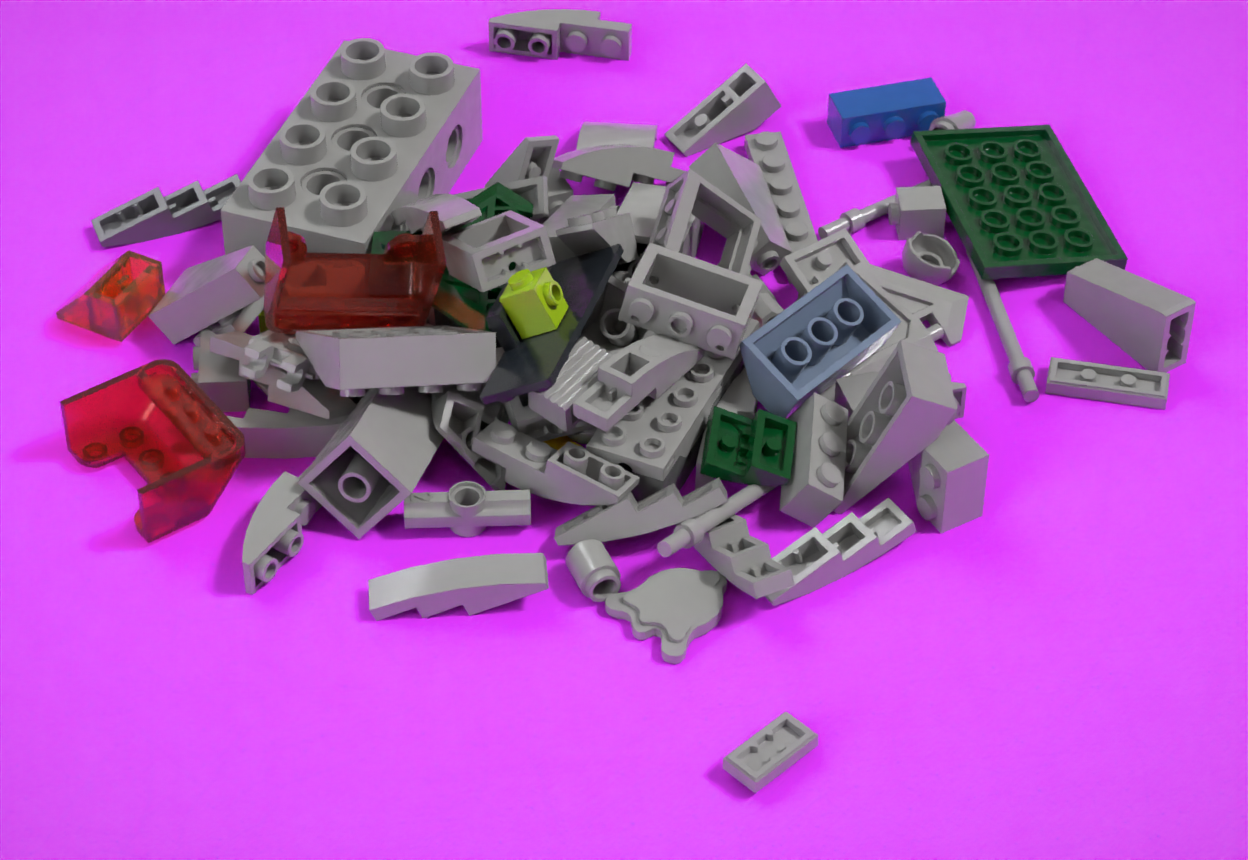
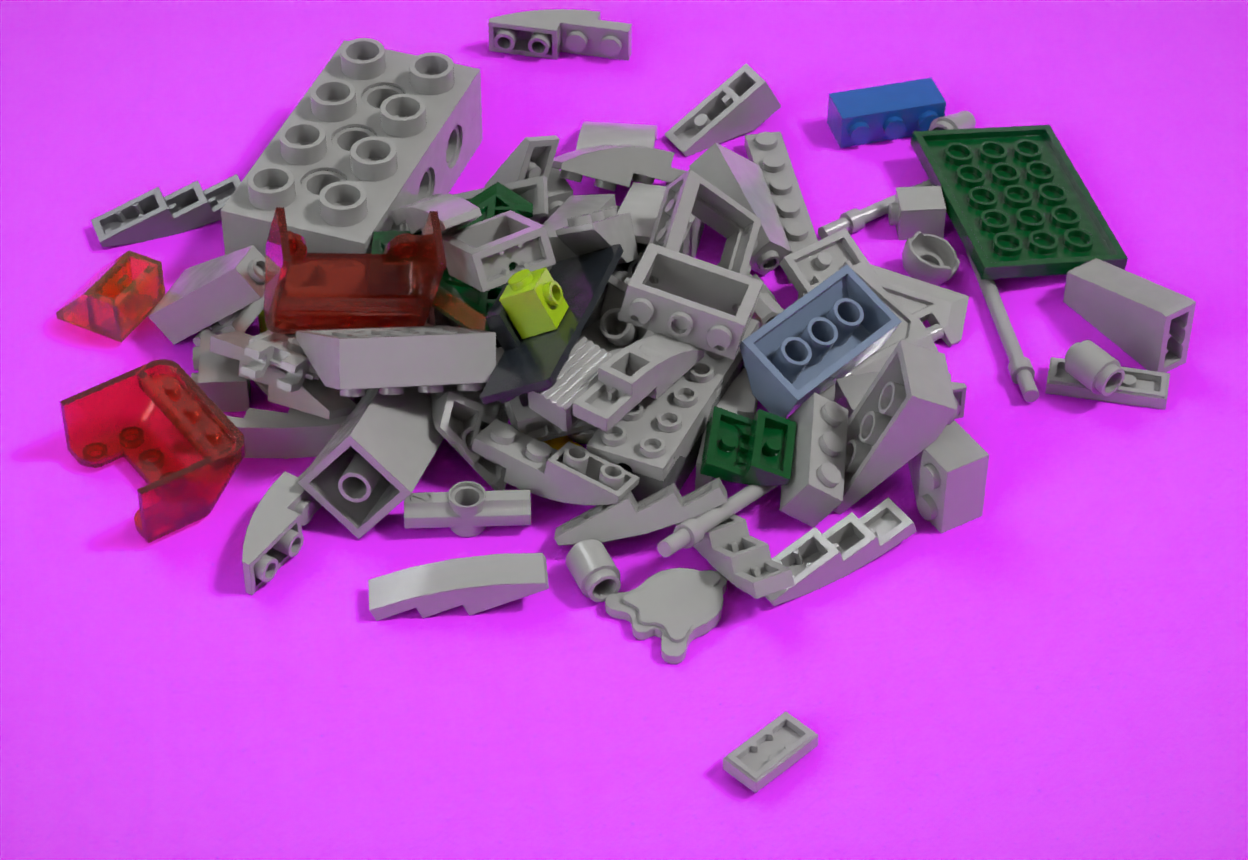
(1094, 368): none -> light grey brick

